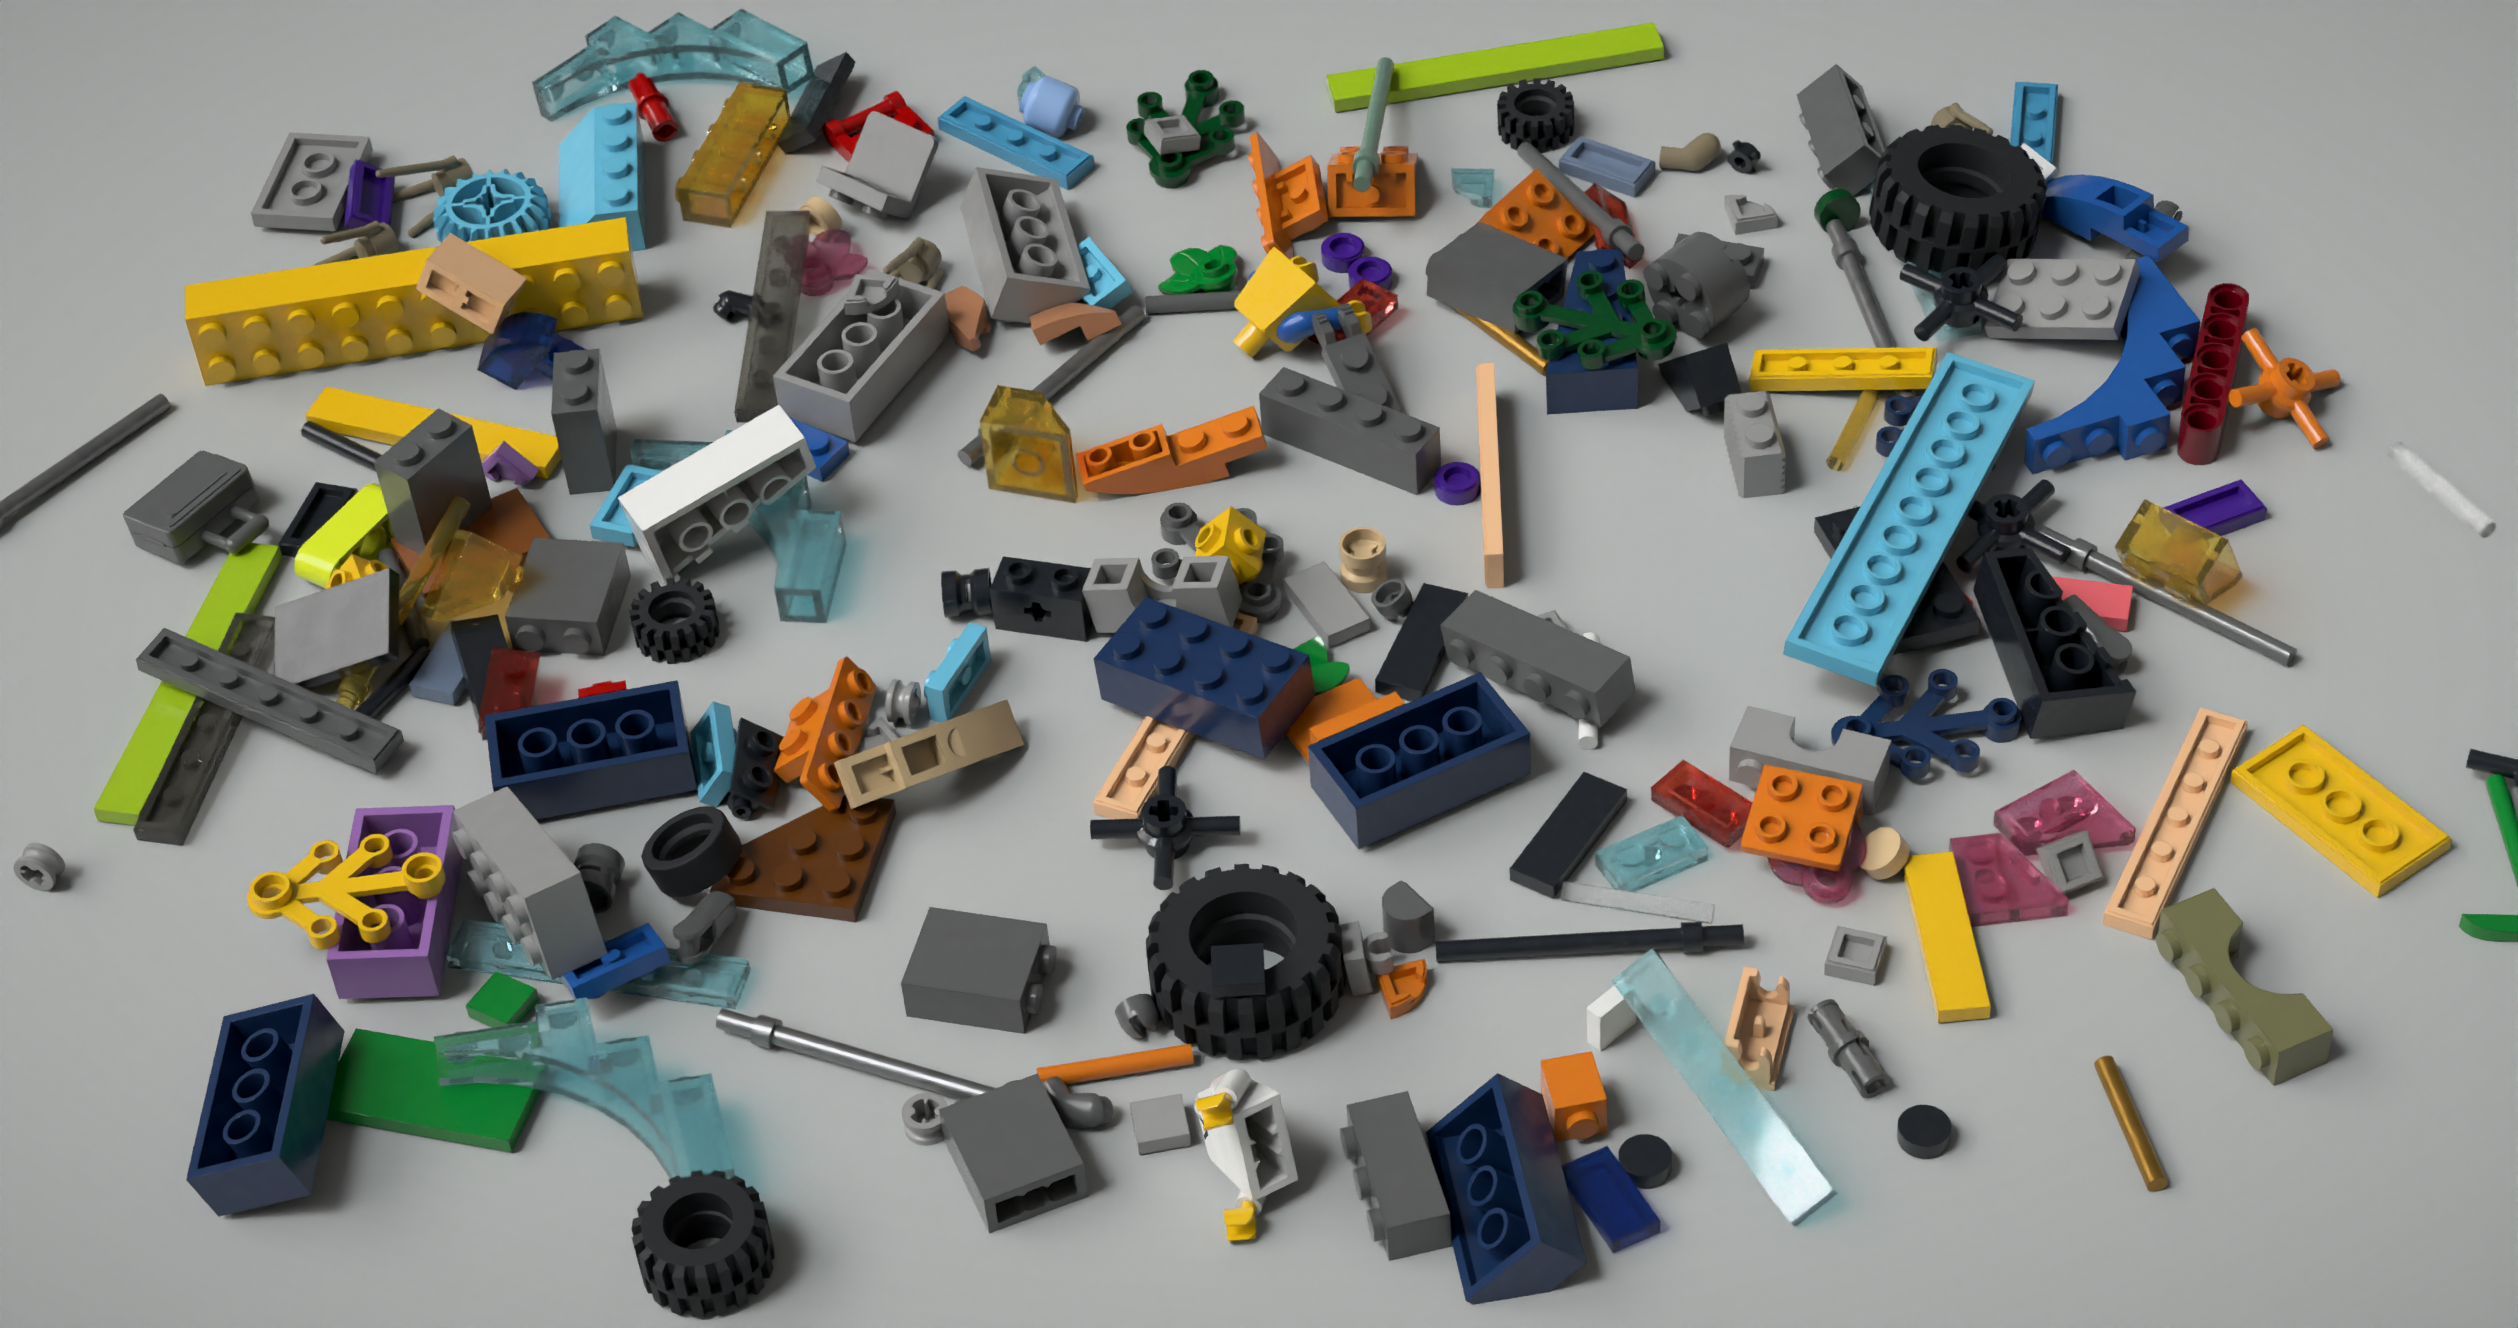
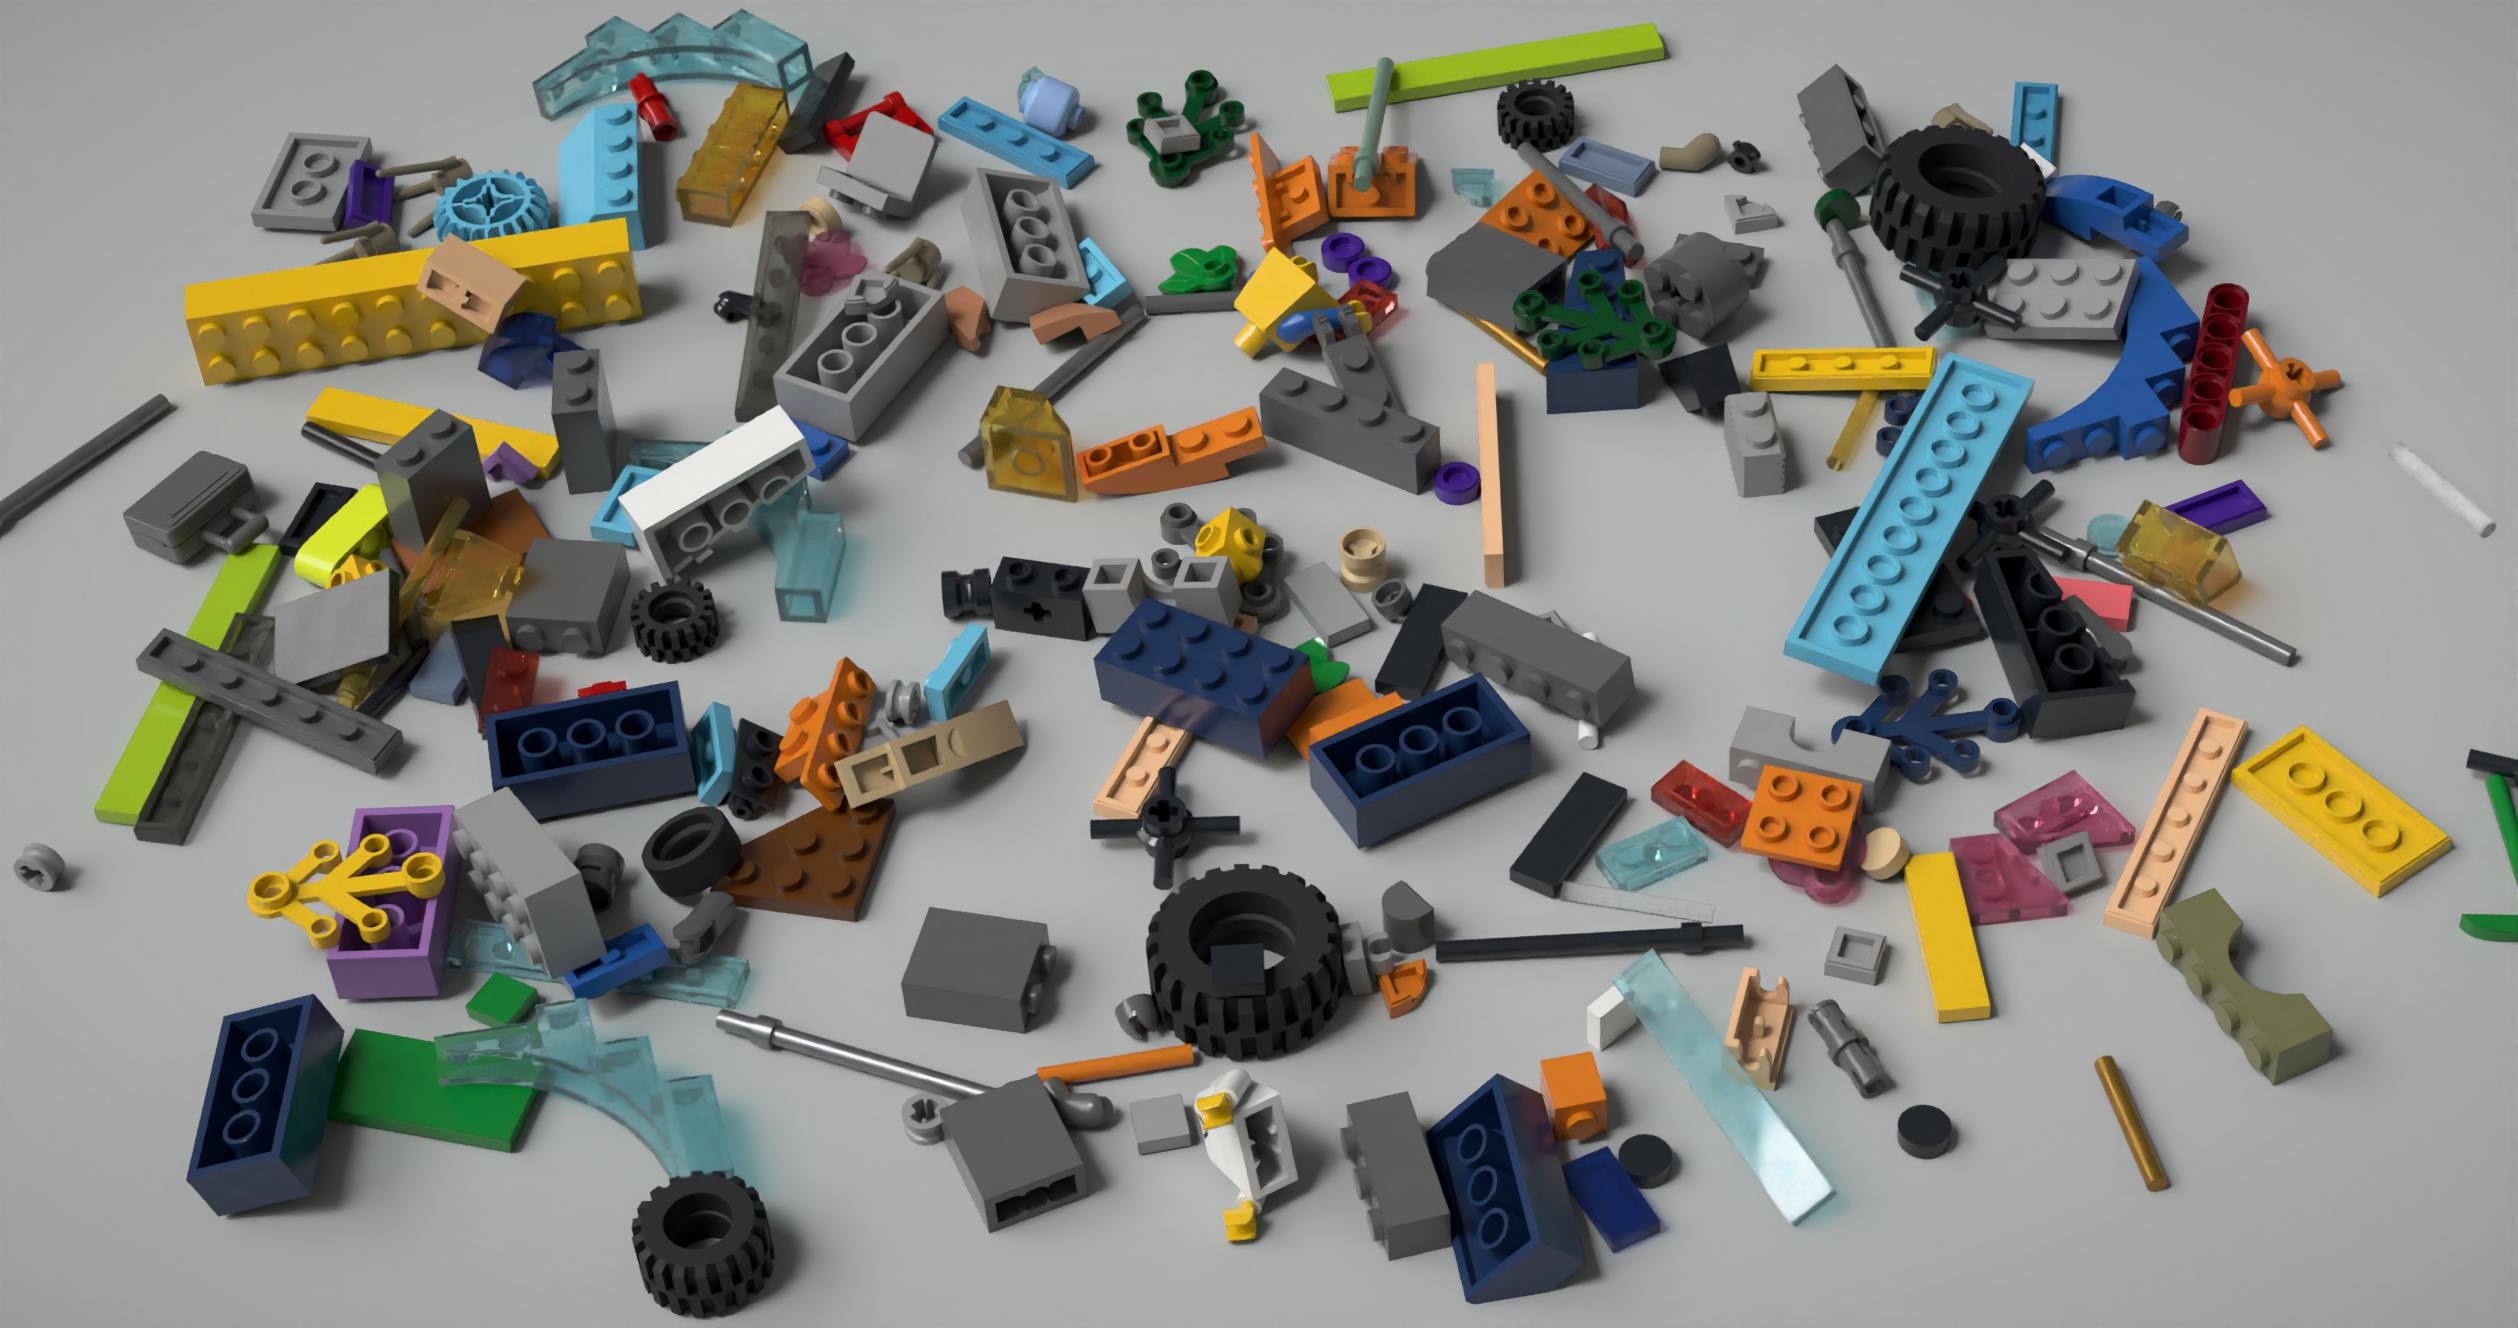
(2105, 532): none -> clear light blue tile

